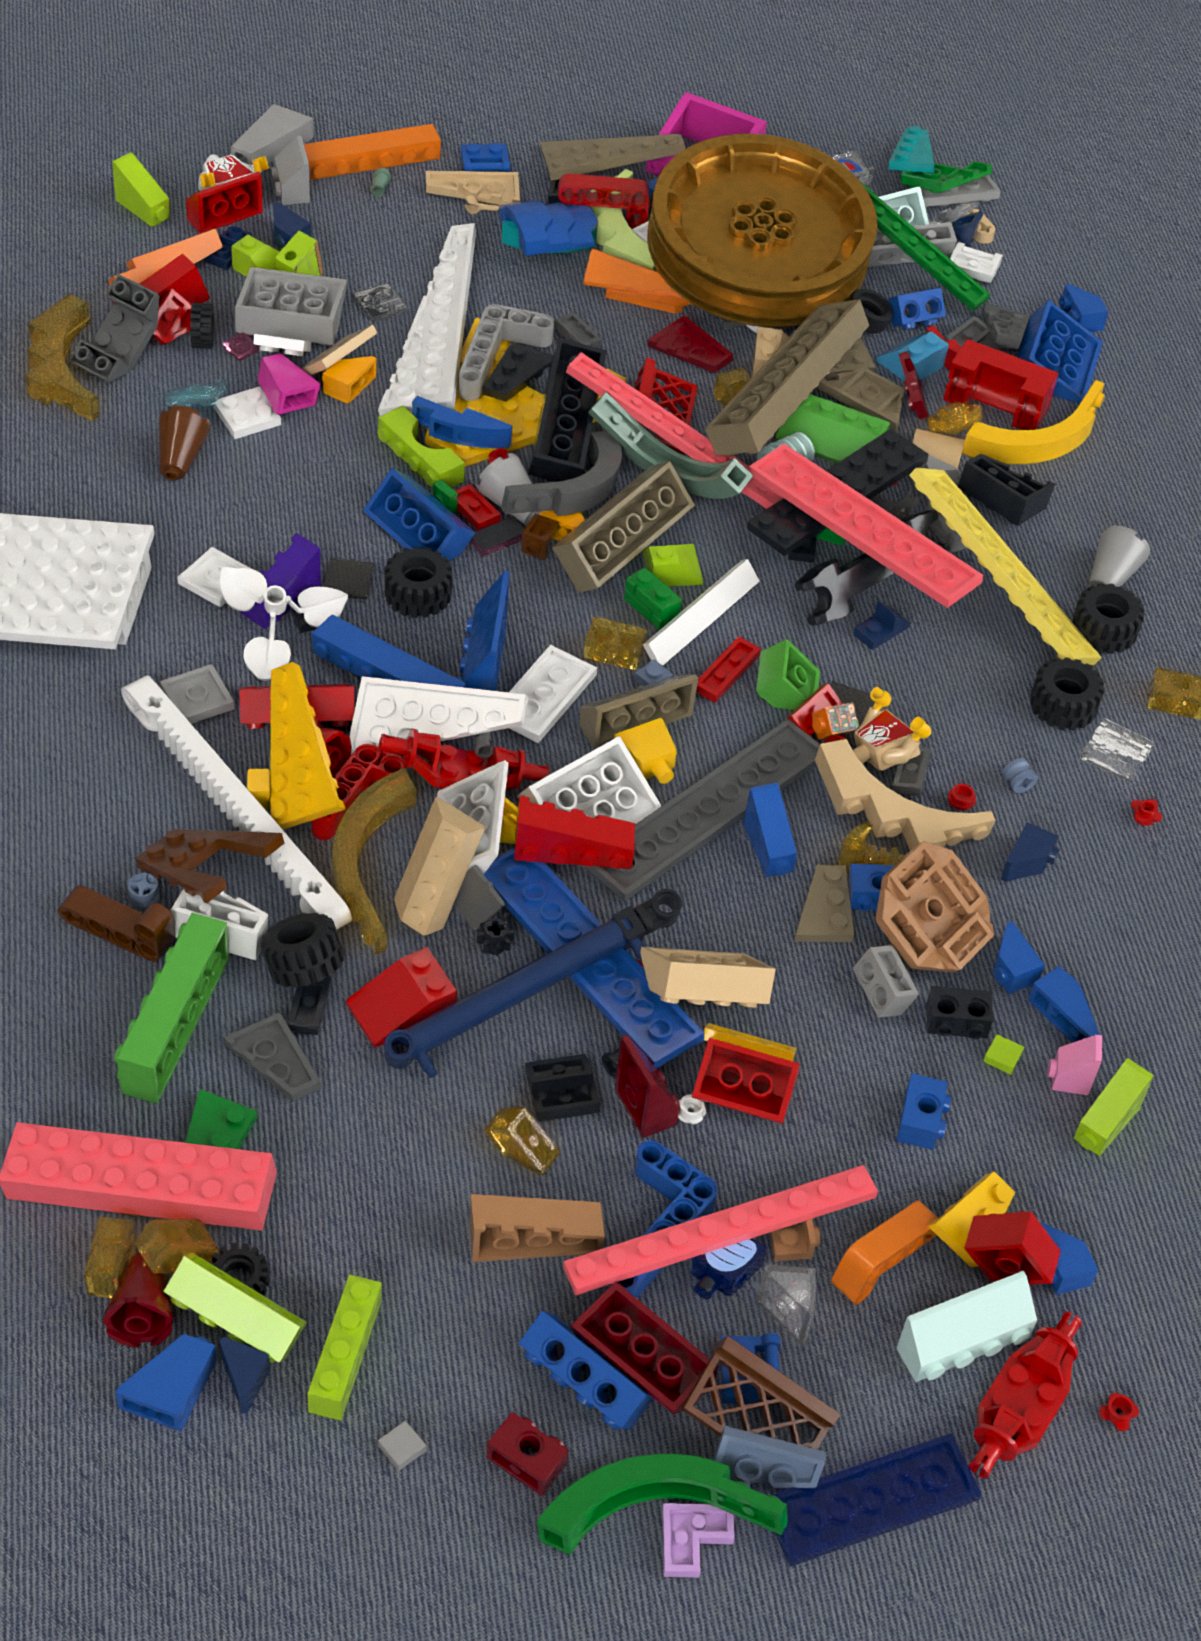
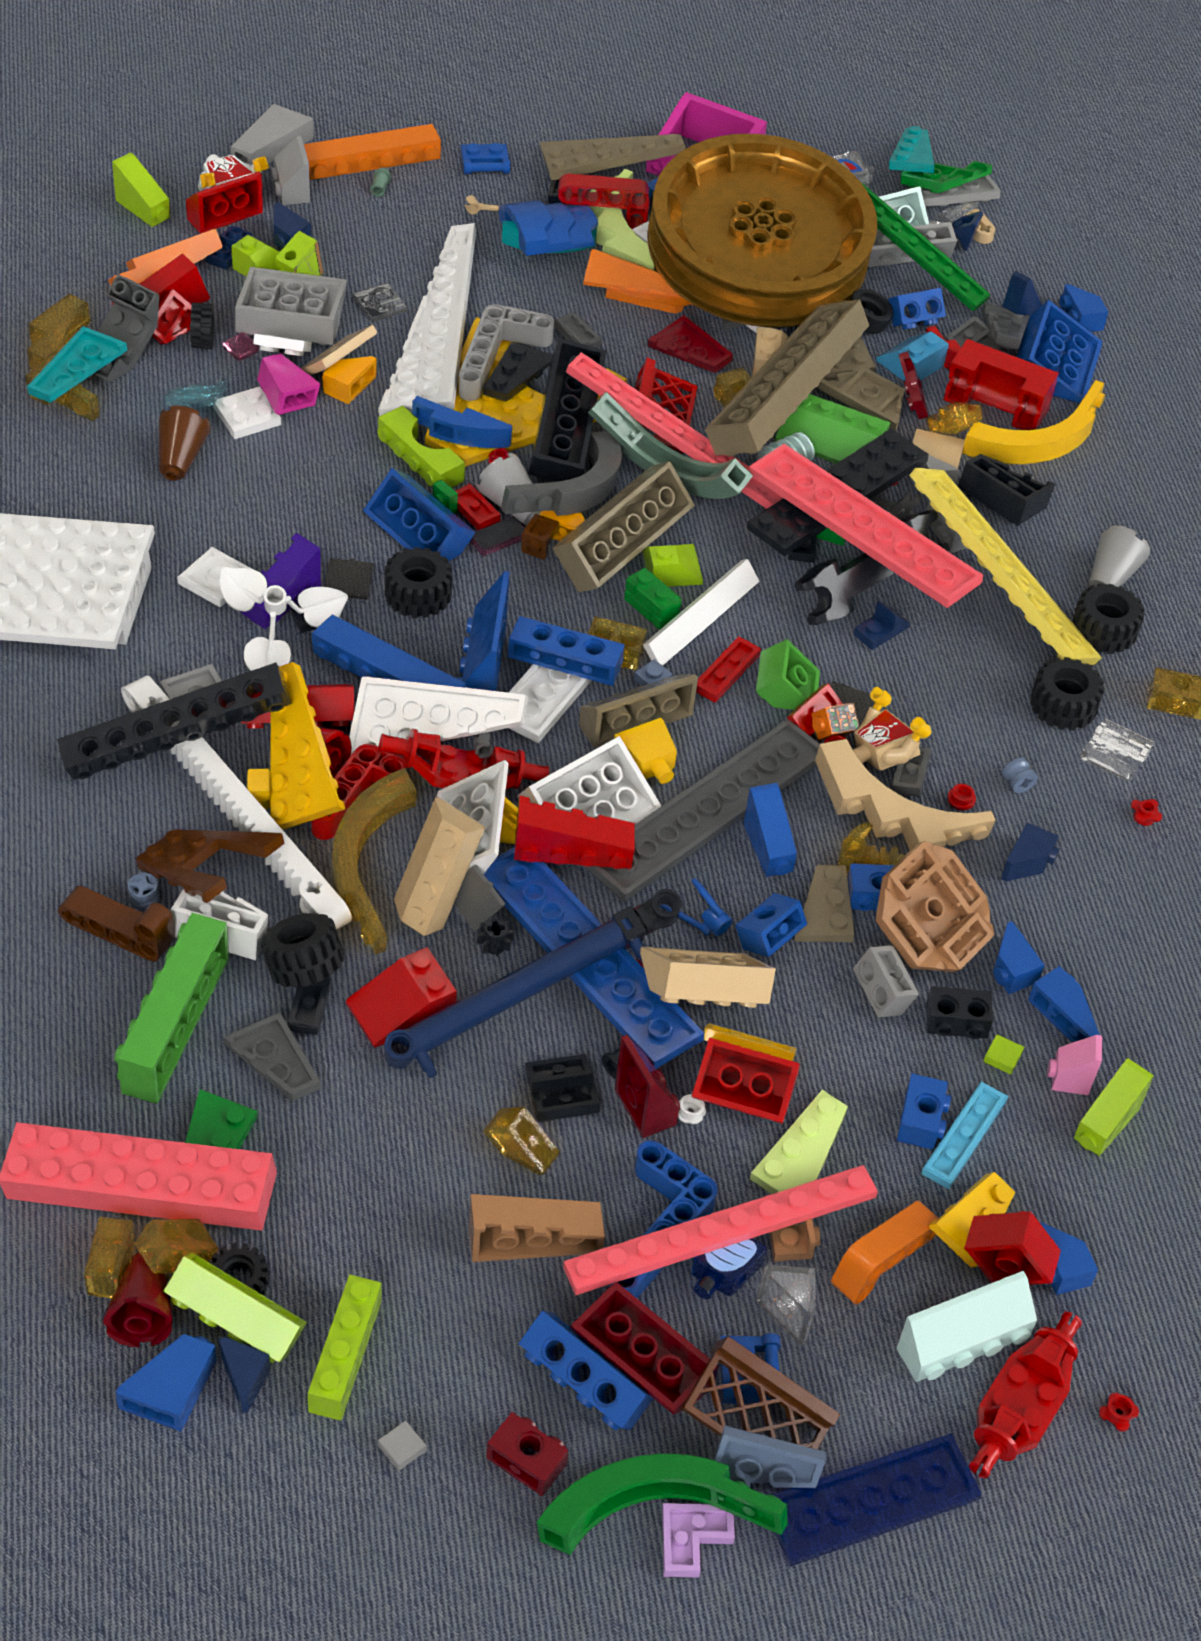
(75, 362): none -> teal wing
(160, 717): none -> black brick
(486, 186): tan wing -> none
(566, 650): none -> blue brick
(714, 917): none -> blue plant
(771, 924): none -> blue brick
(803, 1148): none -> yellowish green wing
(964, 1135): none -> medium azure tile
(976, 263): white plate -> none
(1021, 295): none -> dark blue slope

